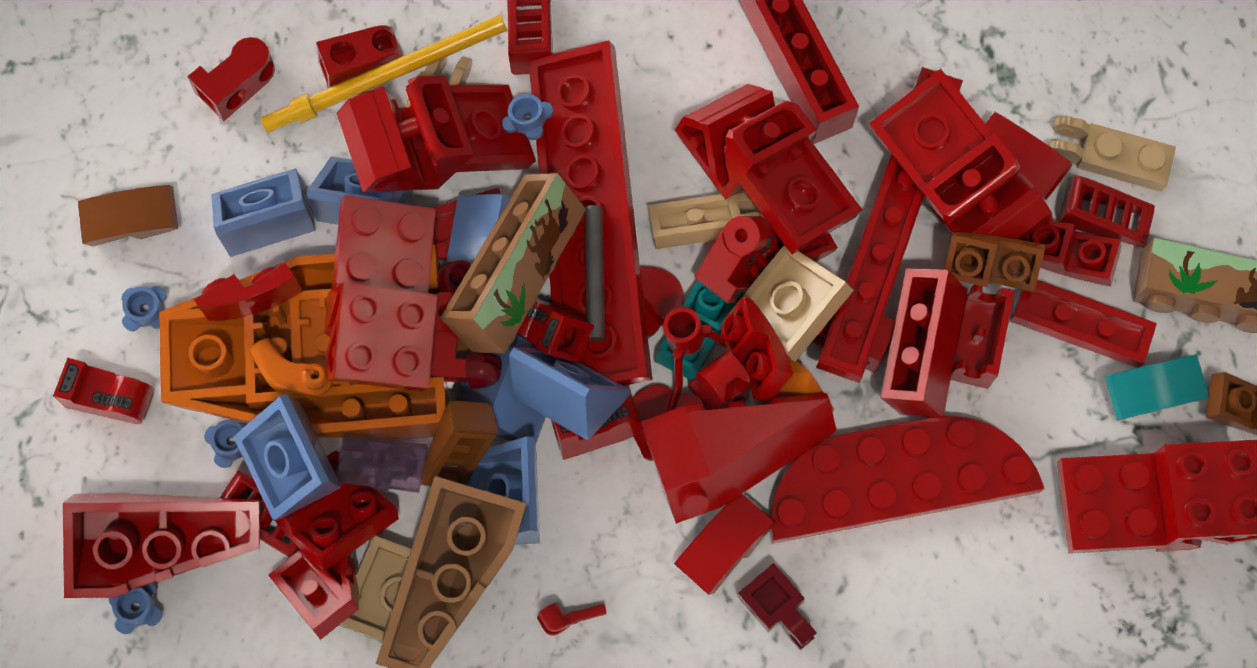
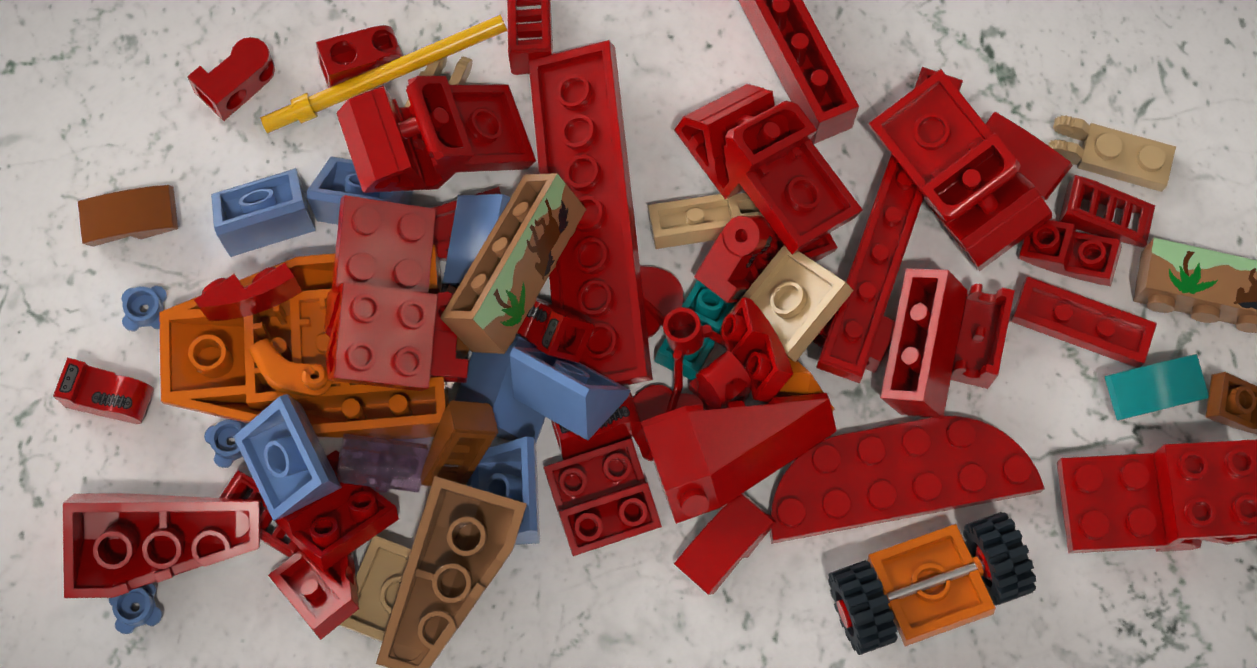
(456, 271): dark red hinge -> none
(482, 370): dark red hinge -> none
(524, 106): medium blue plate -> none
(555, 621): red hand -> none
(595, 271): flat silver bar -> none
(602, 497): none -> red slope
(774, 602): dark red plate -> none
(932, 583): none -> plate
(994, 259): dark orange slope -> none

